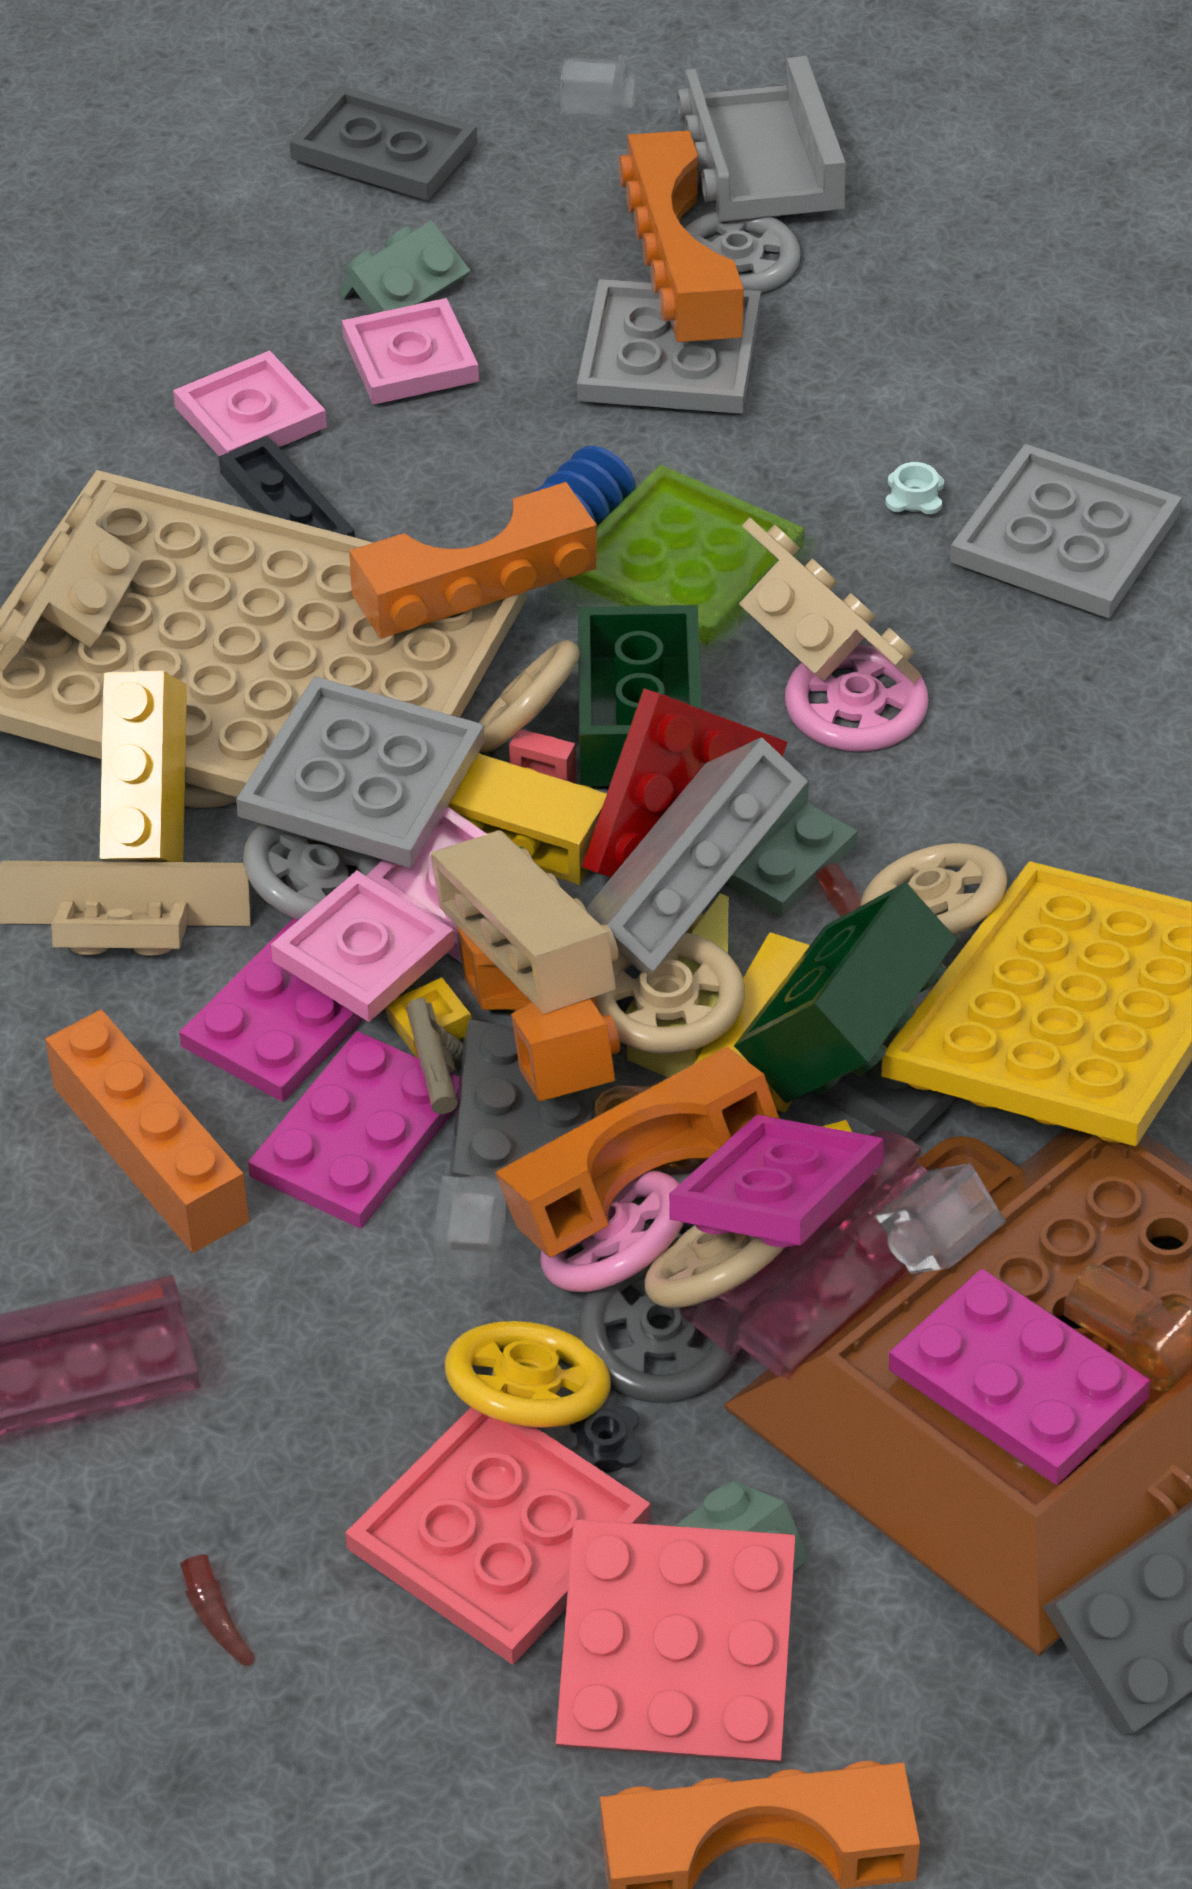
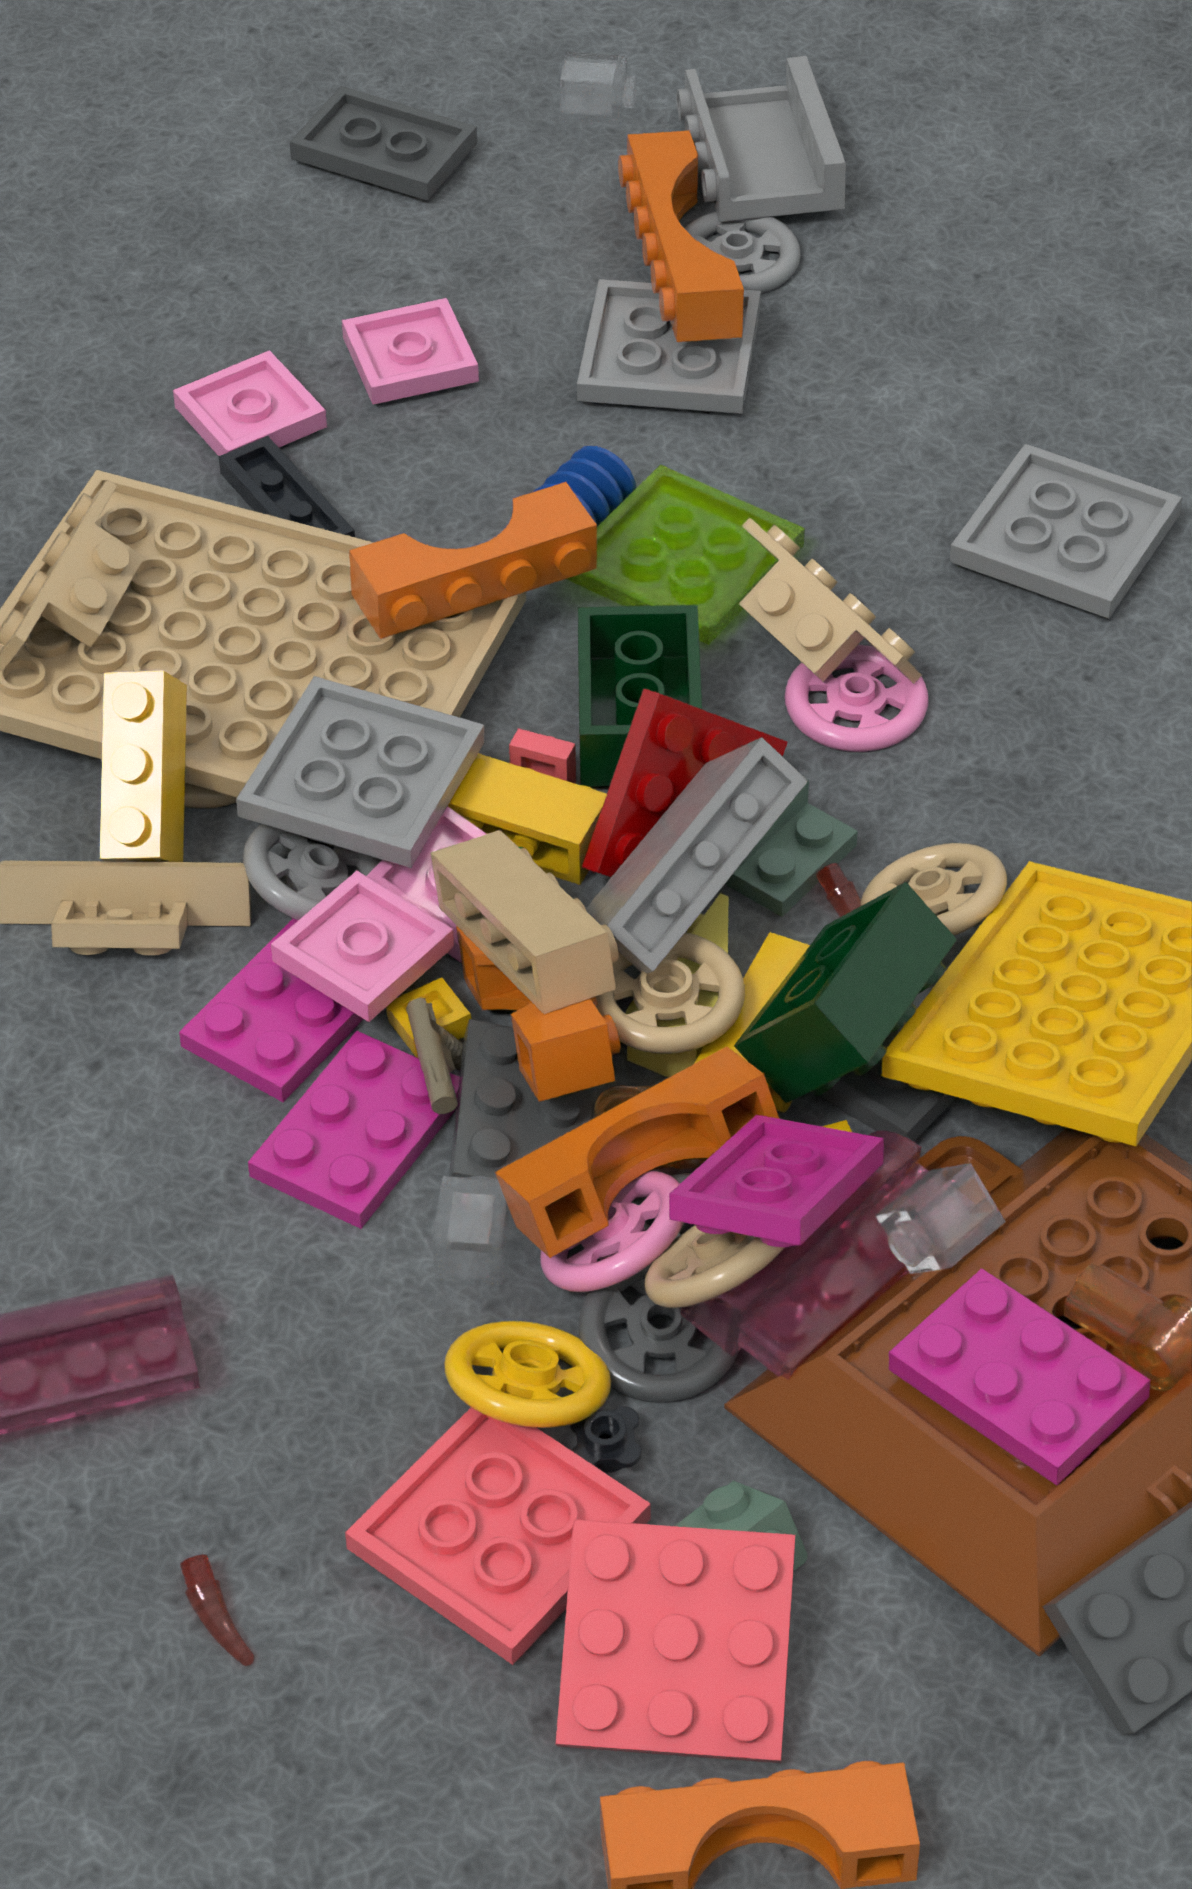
(147, 1130): orange brick -> none
(406, 272): sand green bracket -> none
(528, 694): tan plate -> none
(915, 489): light aqua plate -> none

